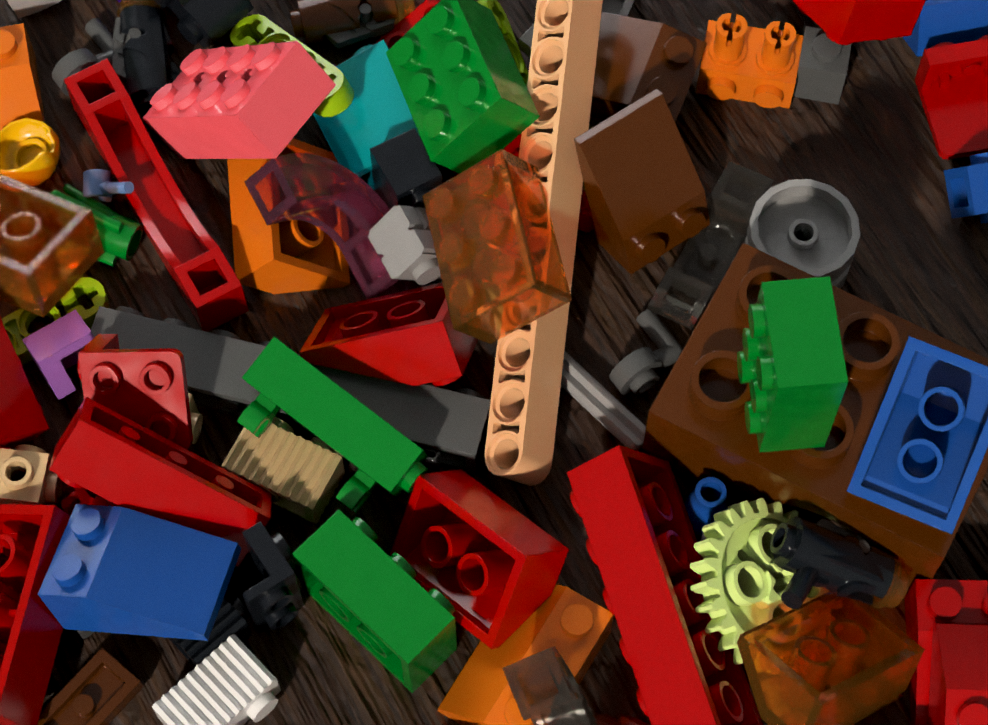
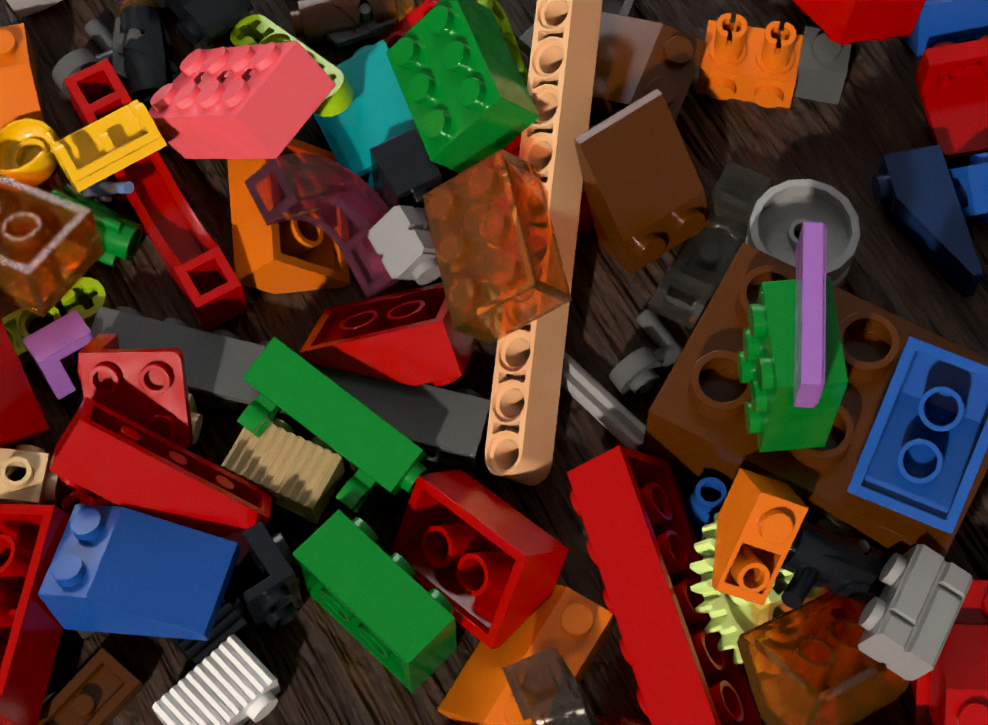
(107, 145): none -> yellow hinge
(754, 535): none -> orange slope
(810, 315): none -> medium lavender tile
(913, 612): none -> light grey brick
(928, 213): none -> dark blue slope

